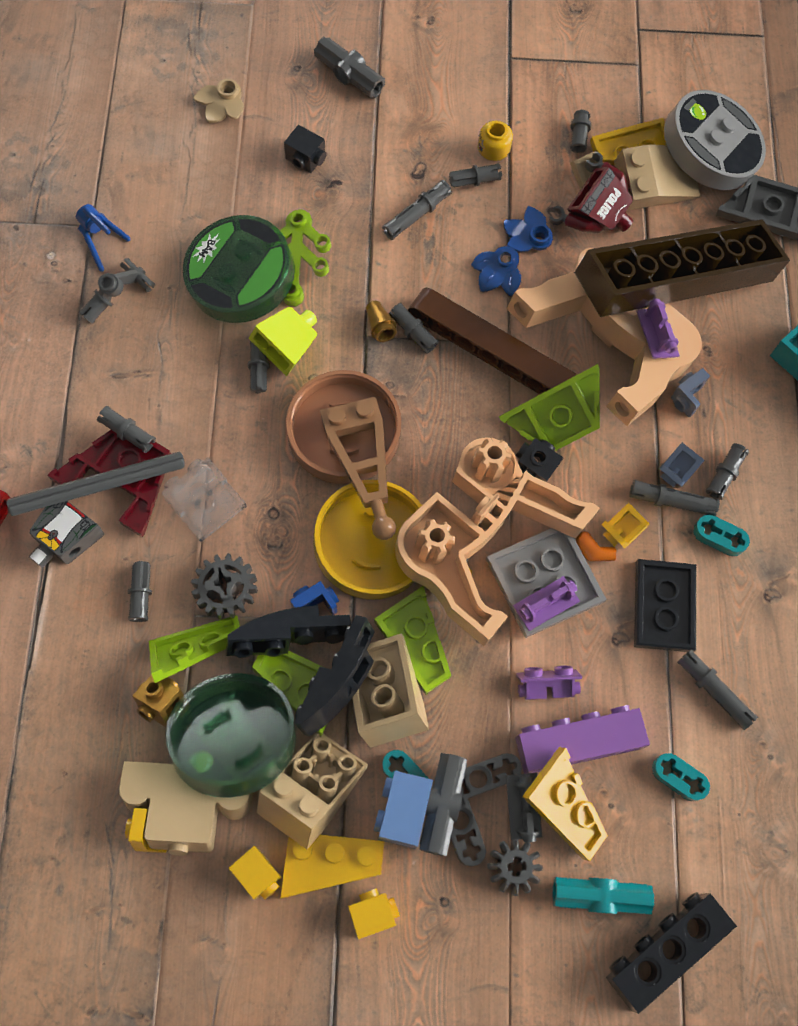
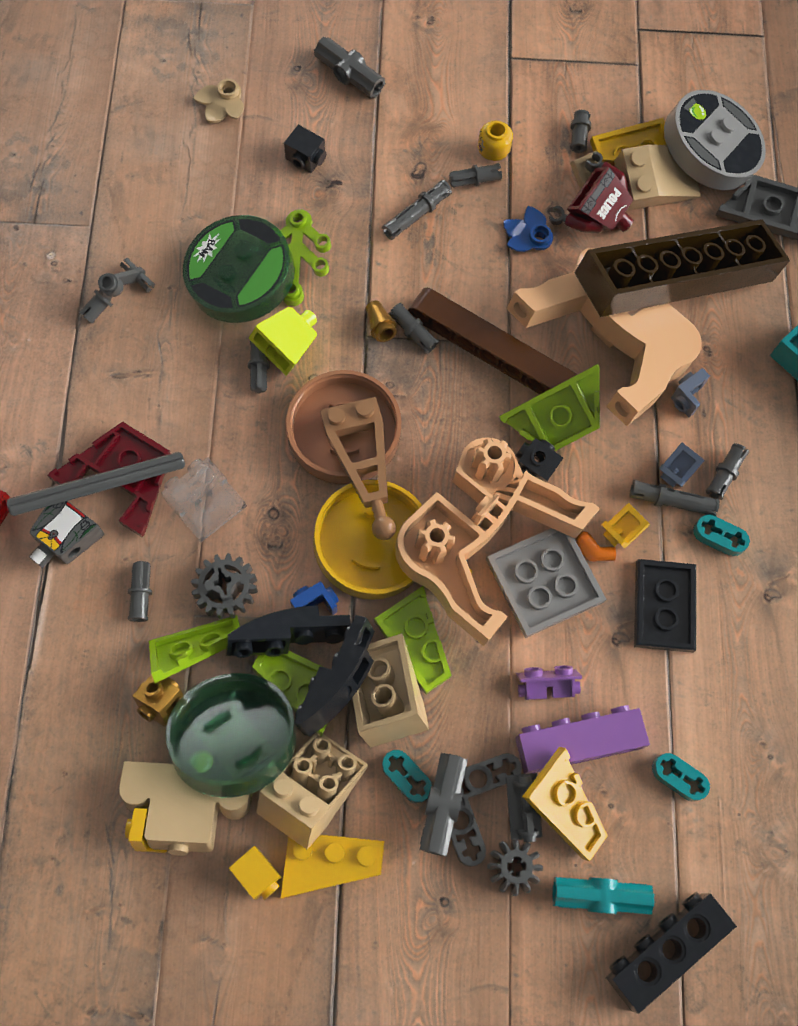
(93, 222): blue plant -> none
(126, 429): dark grey pin -> none
(373, 913): yellow brick -> none
(405, 809): medium blue brick -> none
(496, 272): blue plate -> none
(547, 603): medium lavender hinge -> none
(658, 330): medium lavender hinge -> none
(717, 689): dark grey pin -> none

